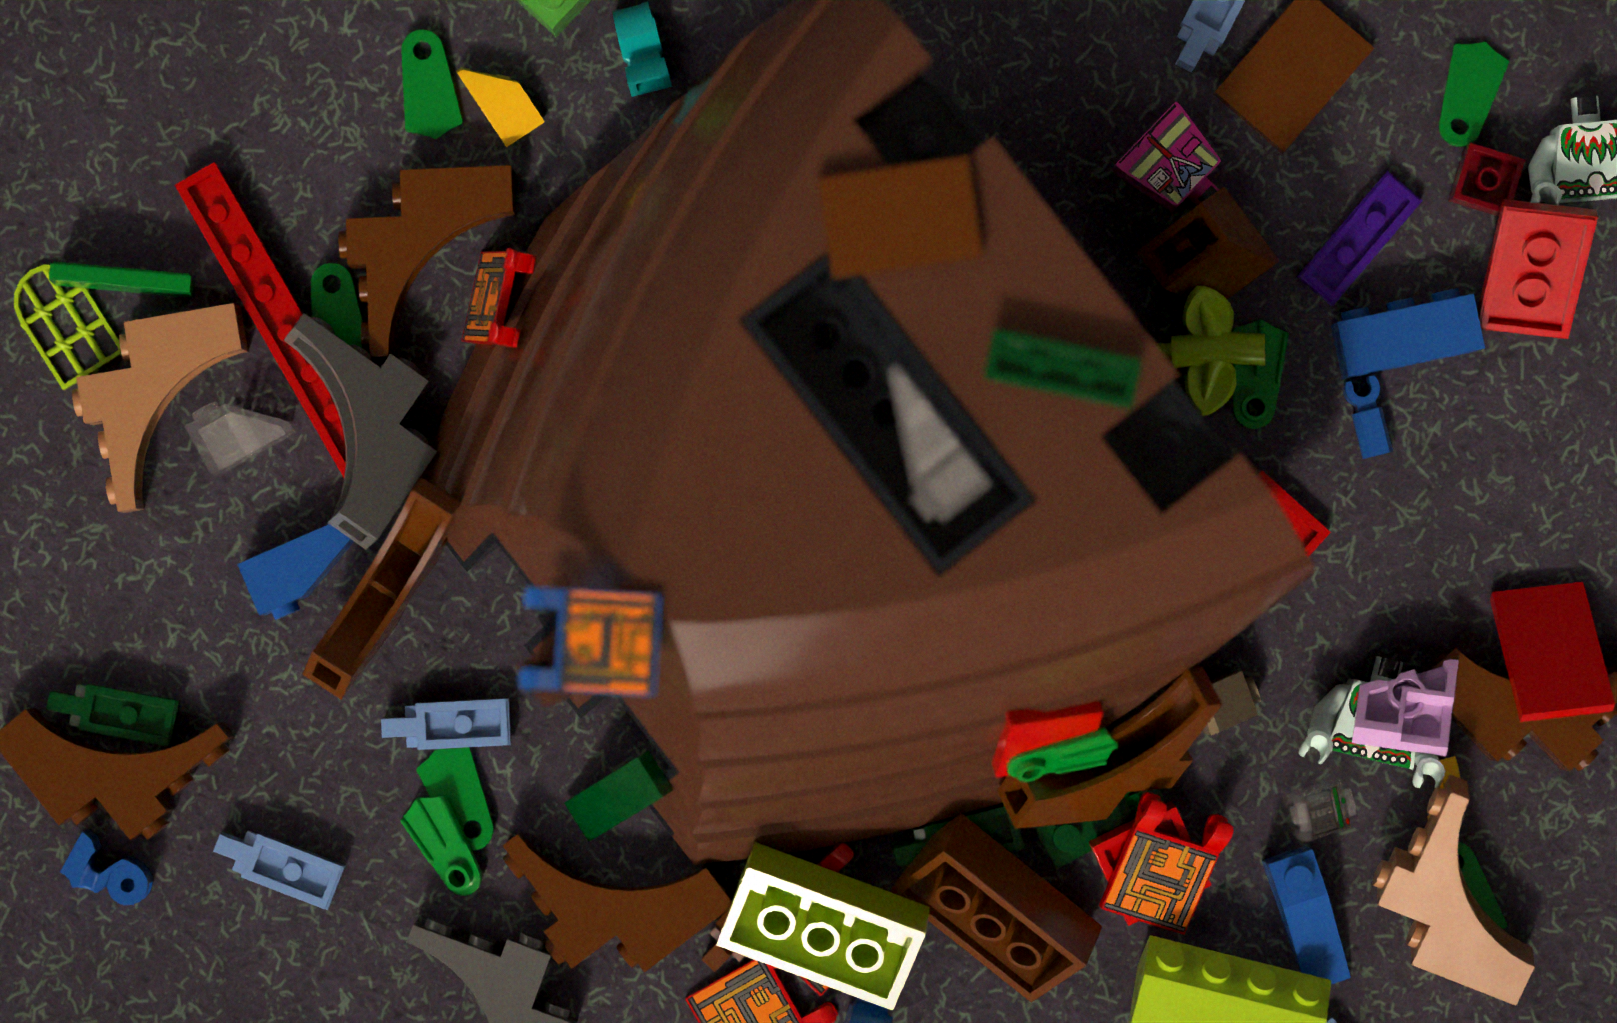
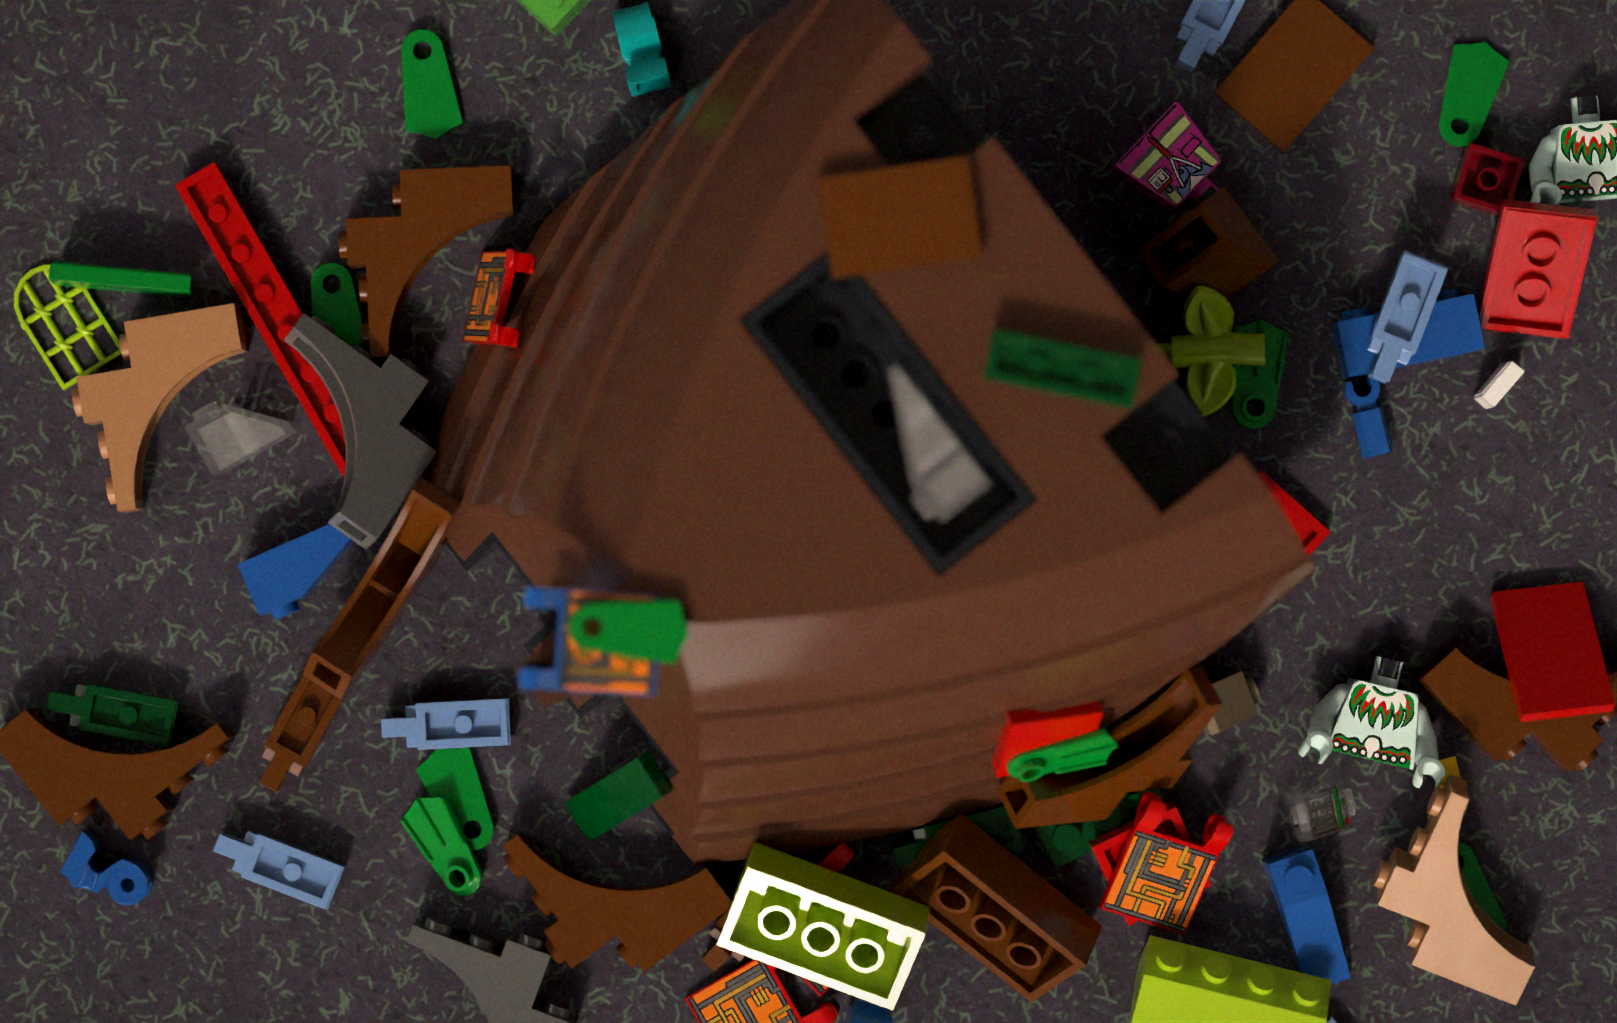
(298, 732): none -> reddish brown hinge
(502, 103): yellow slope -> none
(633, 629): none -> green piece
(1359, 238): dark purple tile -> none
(1404, 313): none -> medium blue hinge
(1408, 711): lavender slope -> none
(1498, 384): none -> white tile

